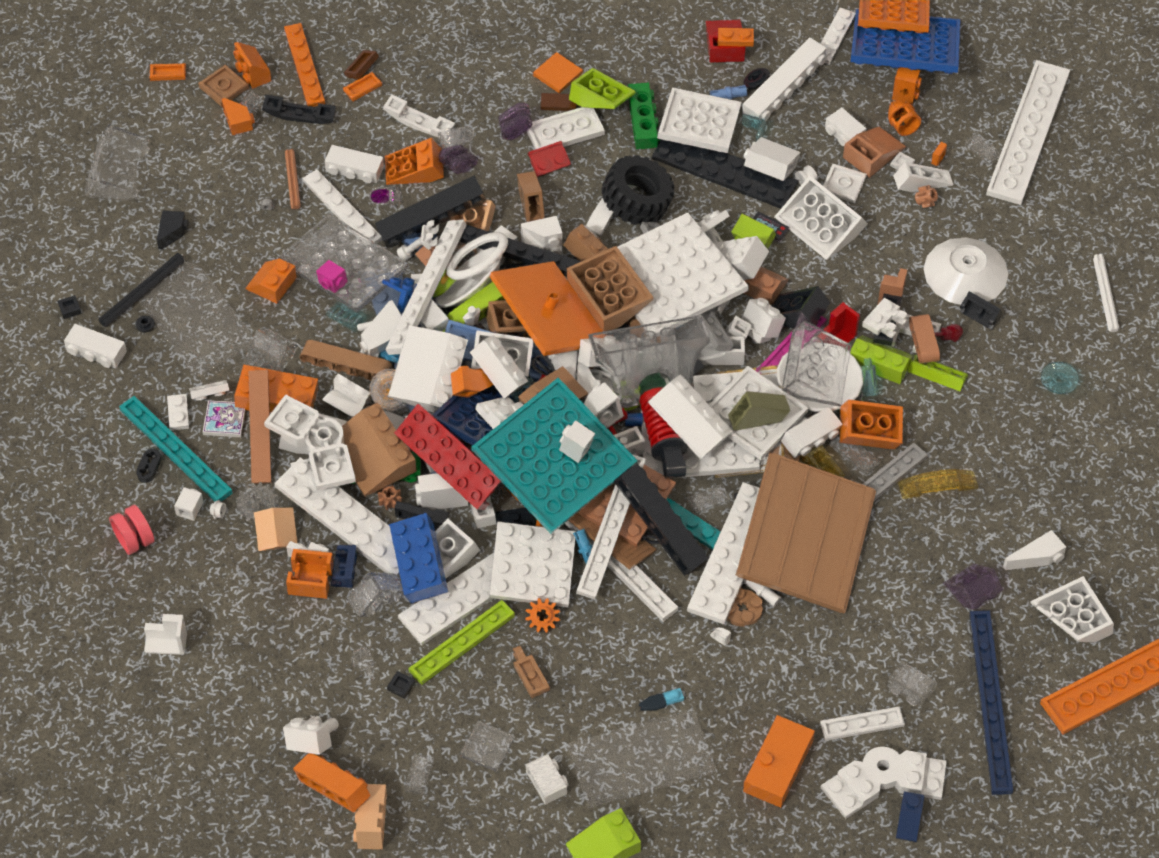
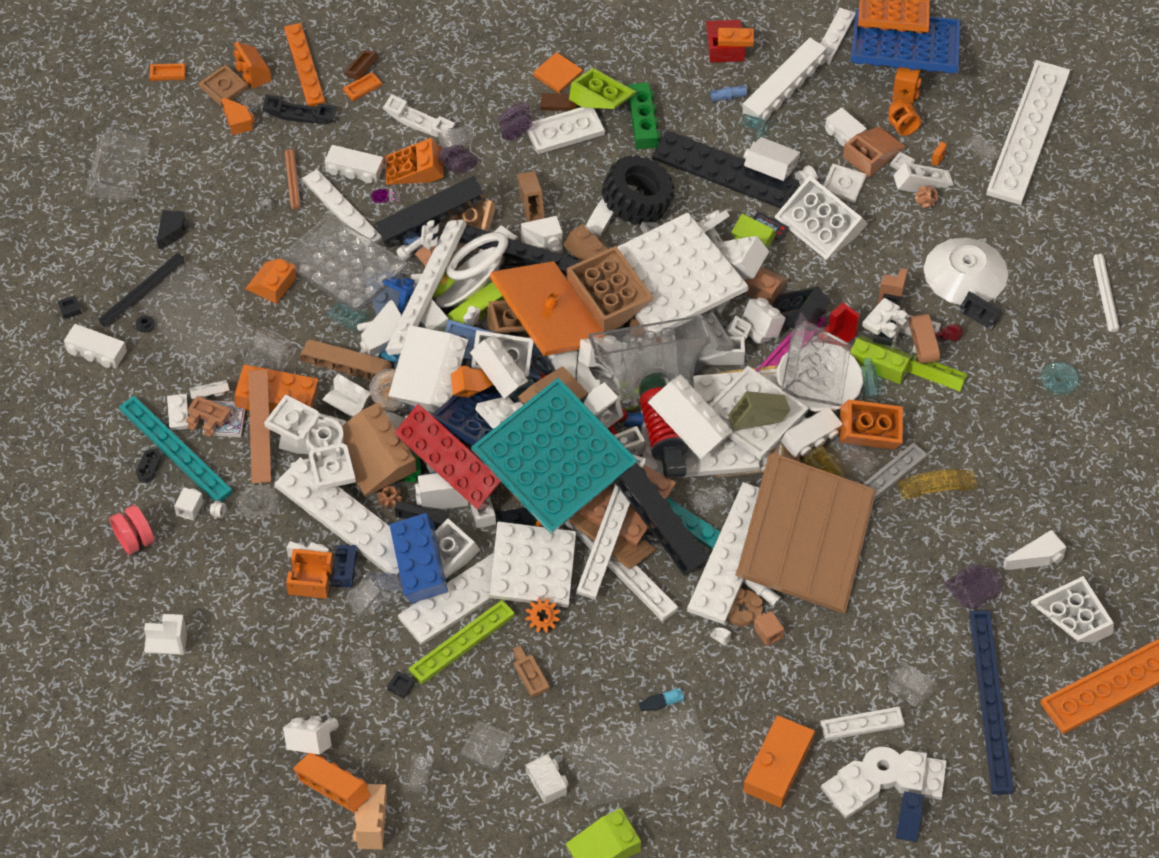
(209, 411): none -> nougat plate
(275, 528): light nougat slope -> none
(331, 276): dark pink brick -> none
(549, 158): red plate -> none
(576, 441): white brick -> none
(583, 544): dark azure pin -> none
(699, 120): white plate -> none
(756, 78): black gear -> none
(768, 628): none -> nougat brick

